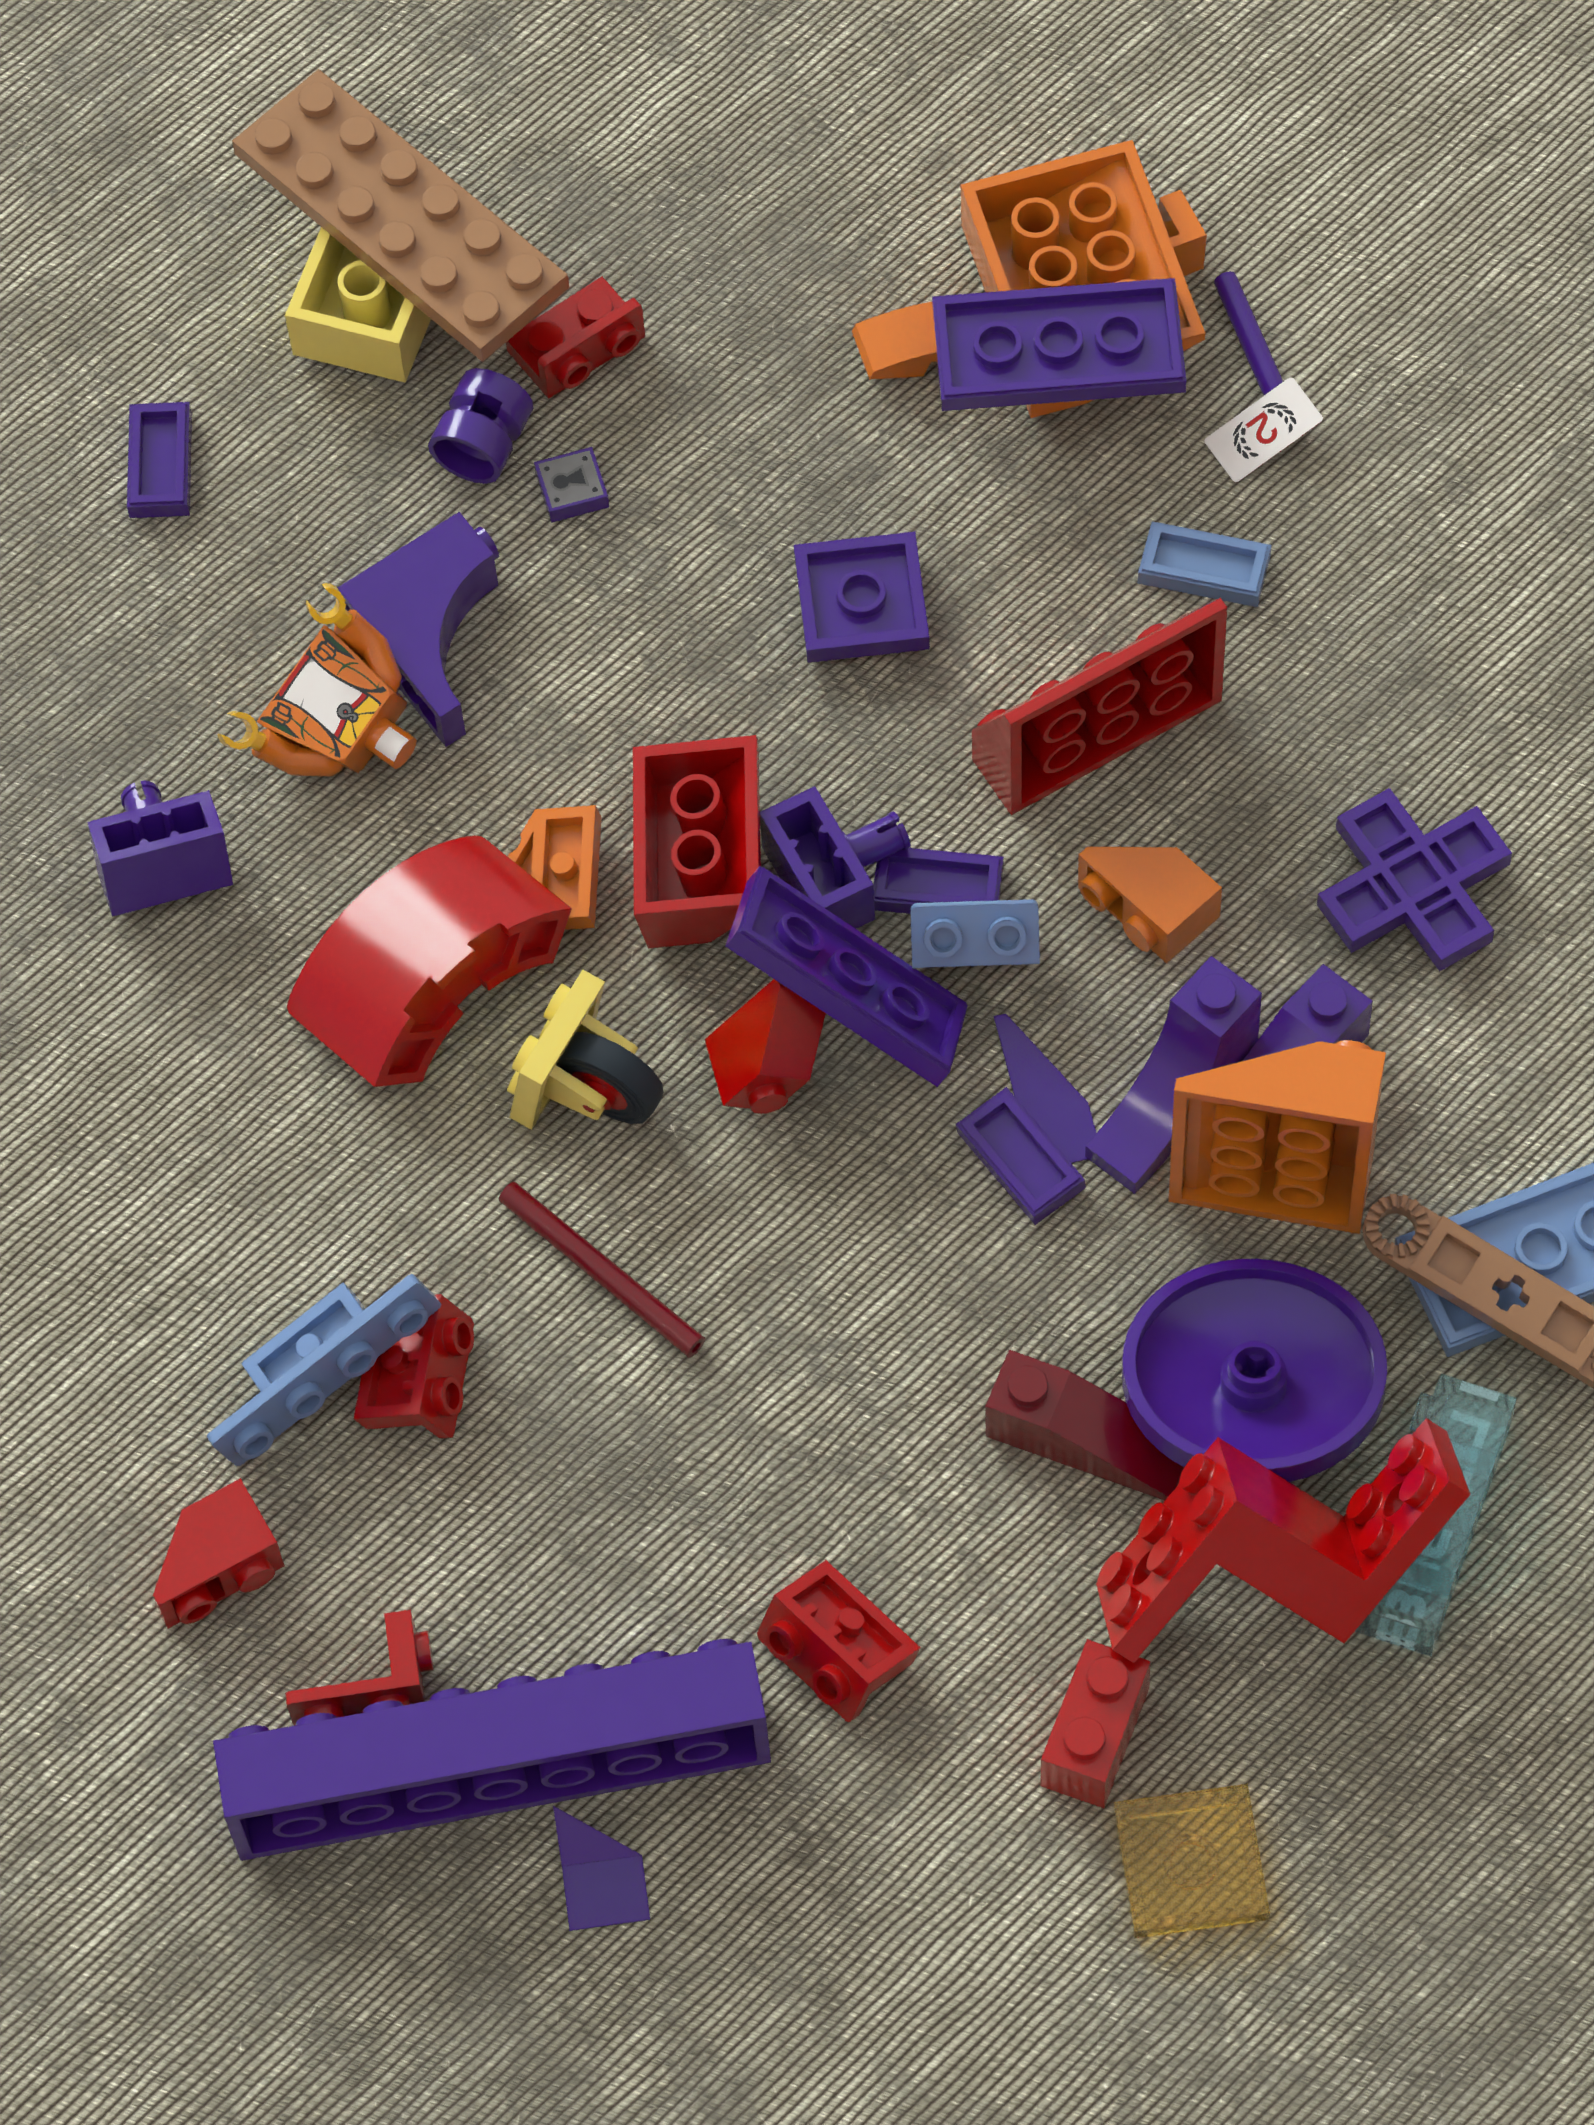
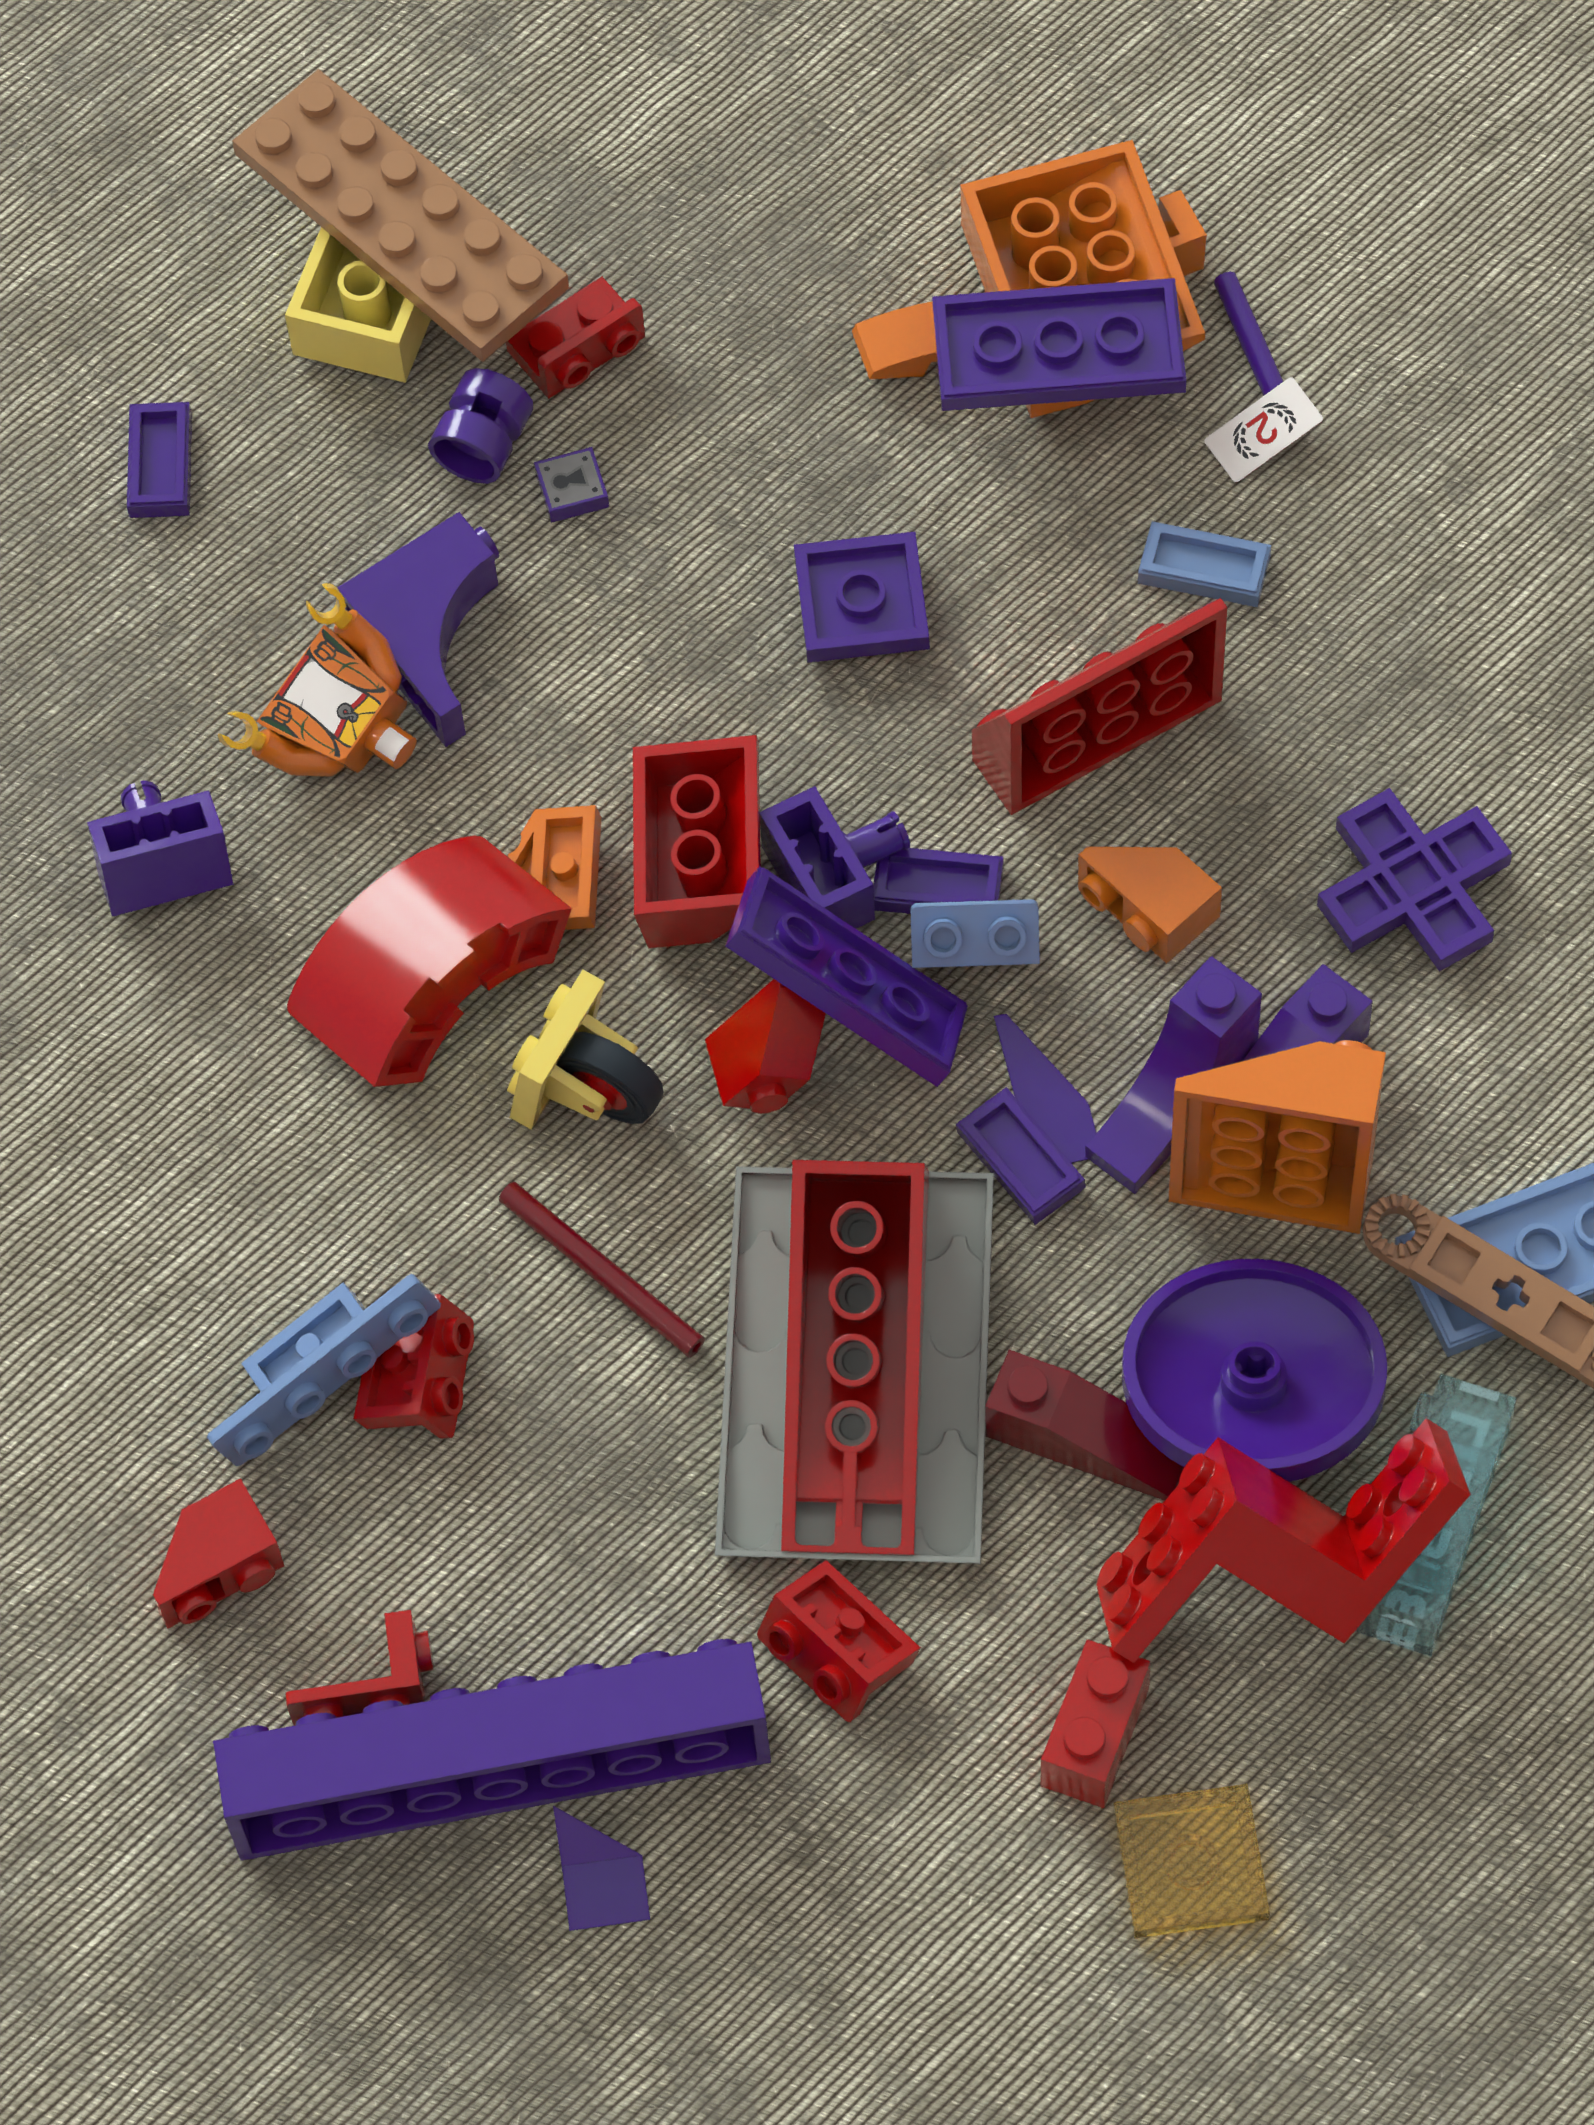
(856, 1363): none -> piece

